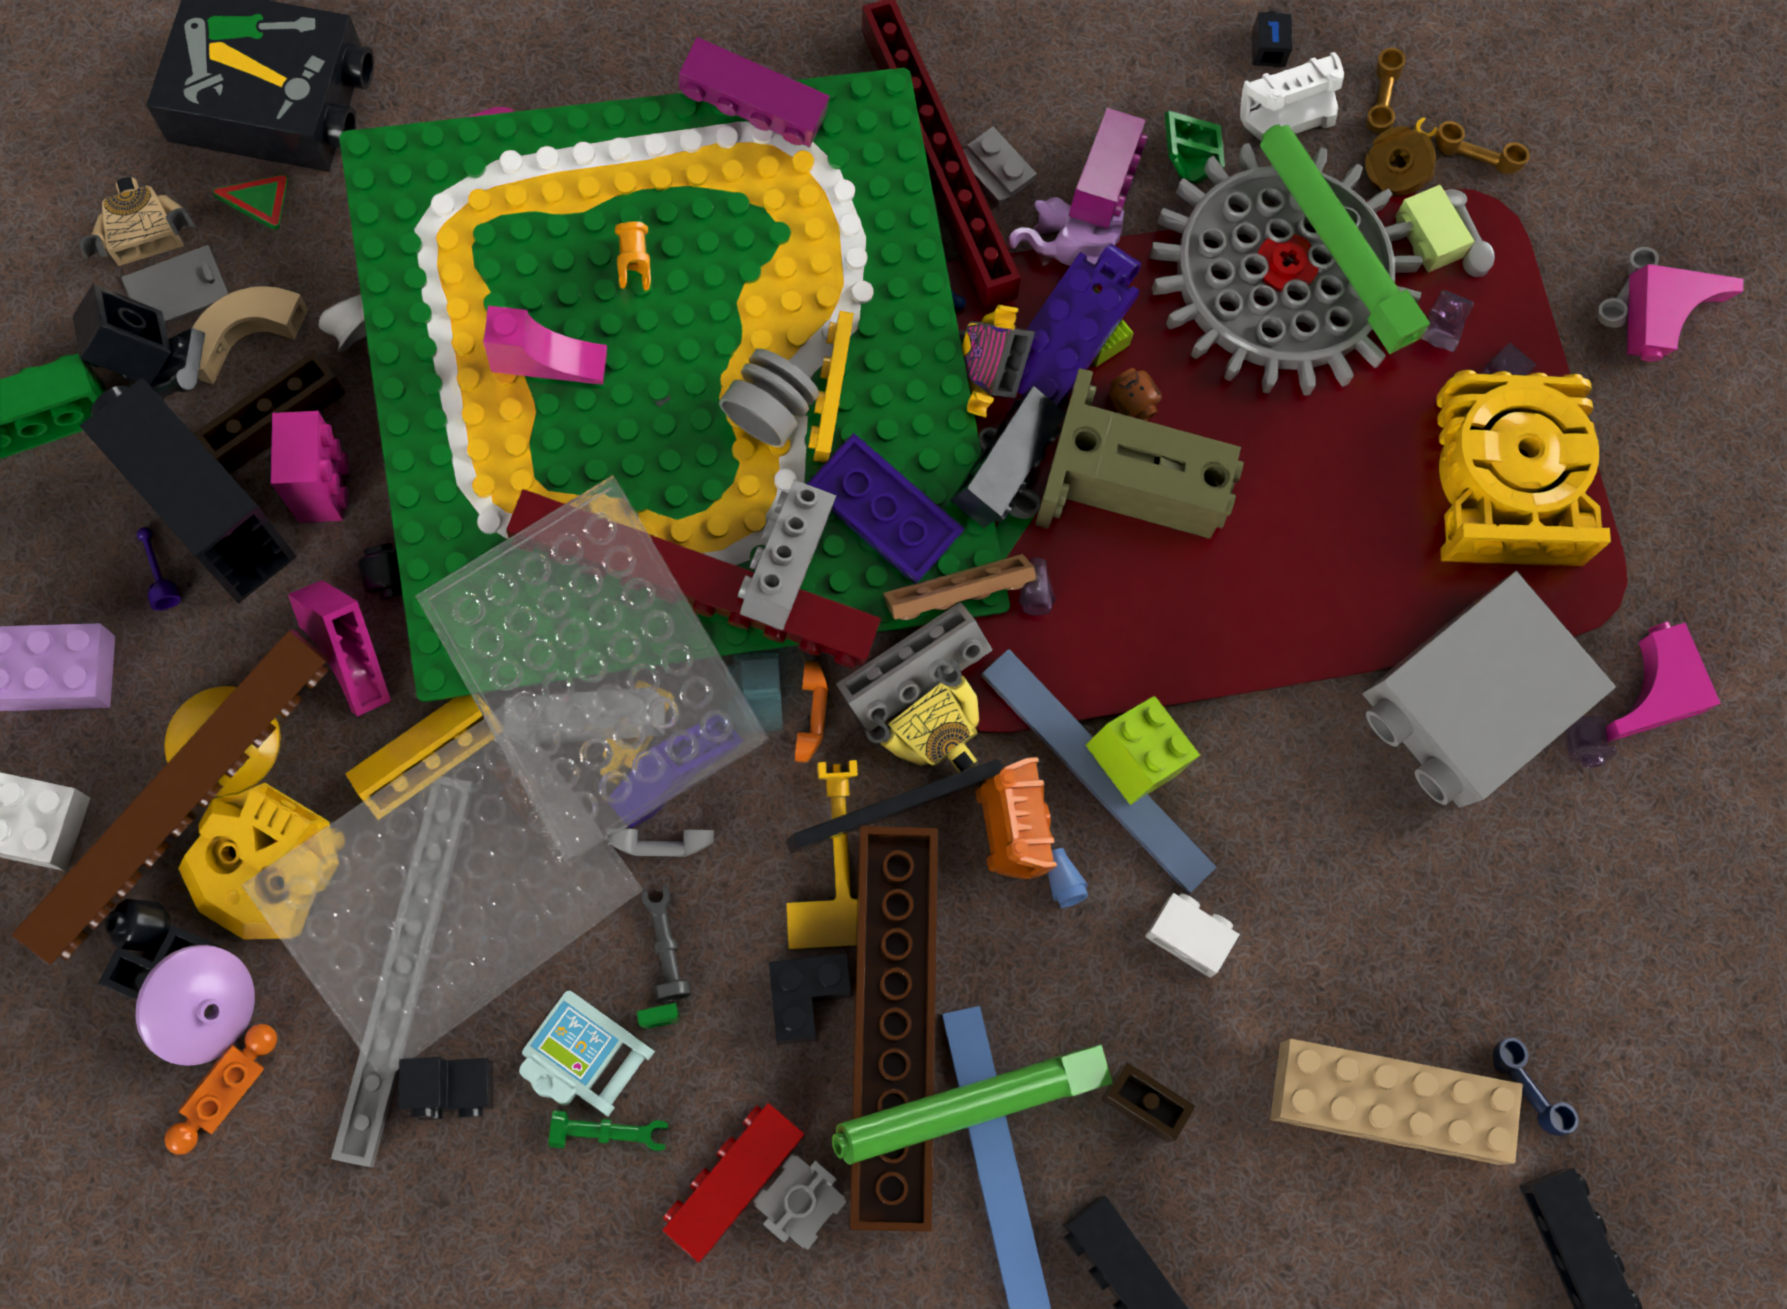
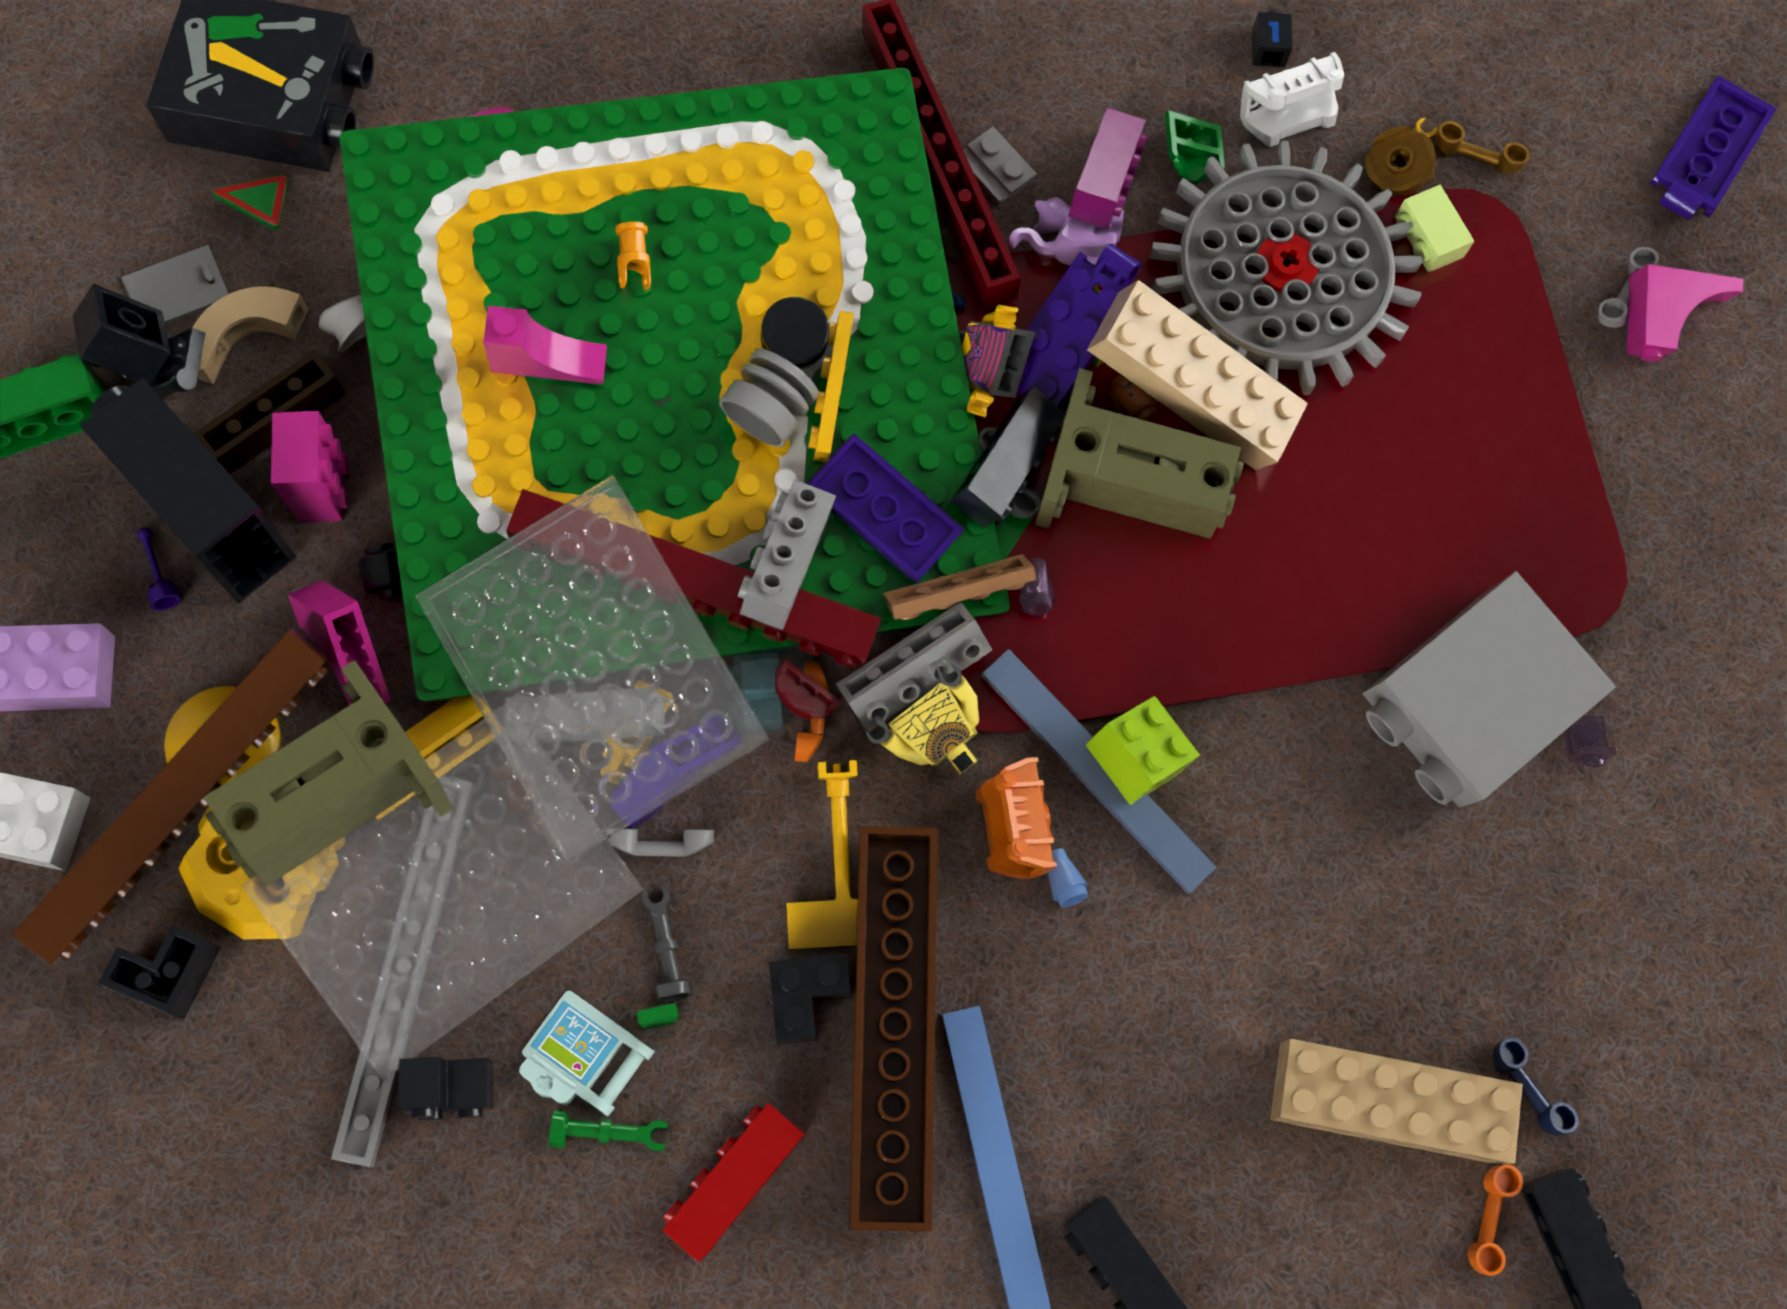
(135, 224): tan torso -> none
(138, 924): black head -> none
(175, 999): lavender dish -> none
(220, 1089): orange plate -> none
(322, 786): none -> olive brick
(753, 93): magenta brick -> none
(795, 331): none -> black head
(799, 1201): light grey piece -> none
(802, 693): none -> dark red tile
(893, 806): black tile -> none
(971, 1104): bright green brick -> none
(1148, 1102): dark brown brick -> none
(1193, 934): white brick -> none
(1197, 375): none -> tan brick
(1388, 70): pearl gold bar -> none
(1393, 313): bright green brick -> none
(1447, 320): clear purple bracket -> none
(1481, 254): light grey bar -> none
(1494, 508): yellow brick -> none
(1499, 1182): none -> orange bar
(1510, 360): bracket -> none
(1672, 686): dark pink arch -> none
(1711, 148): none -> dark purple hinge

